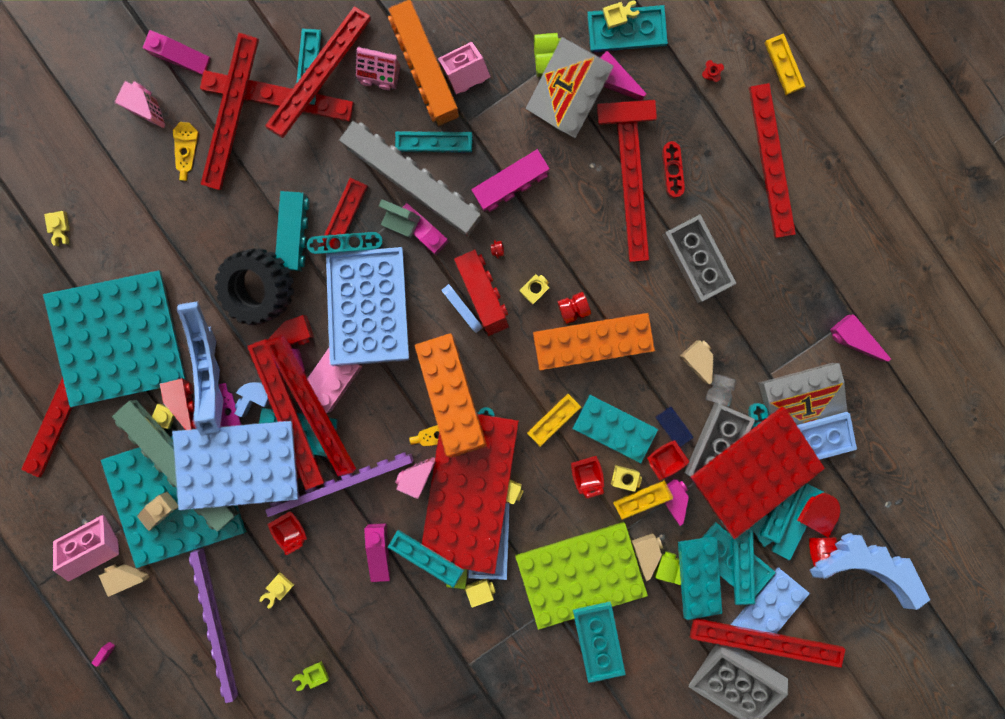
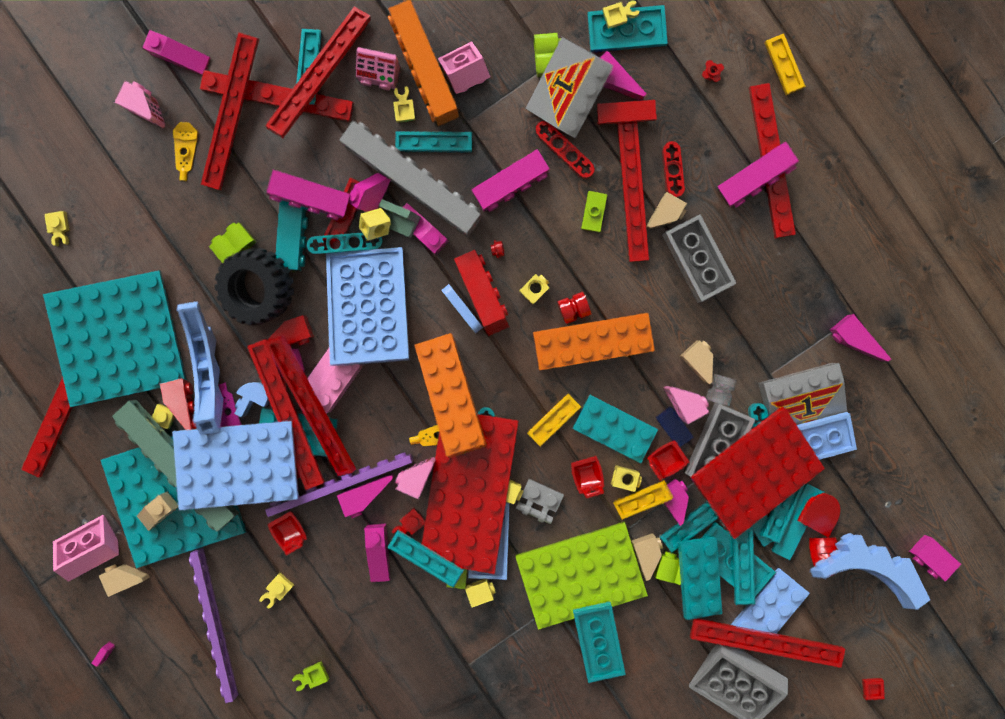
(233, 241): none -> lime brick
(307, 194): none -> dark pink brick
(358, 498): none -> dark pink slope
(369, 192): none -> dark pink slope
(374, 224): none -> light yellow brick
(403, 108): none -> light yellow plate
(411, 522): none -> red plate
(541, 495): none -> light grey plate
(566, 148): none -> red beam
(594, 211): none -> lime plate
(667, 211): none -> tan slope
(687, 404): none -> bright pink slope
(692, 525): none -> teal tile
(758, 174): none -> dark pink brick
(873, 689): none -> red tile
(934, 557): none -> dark pink brick

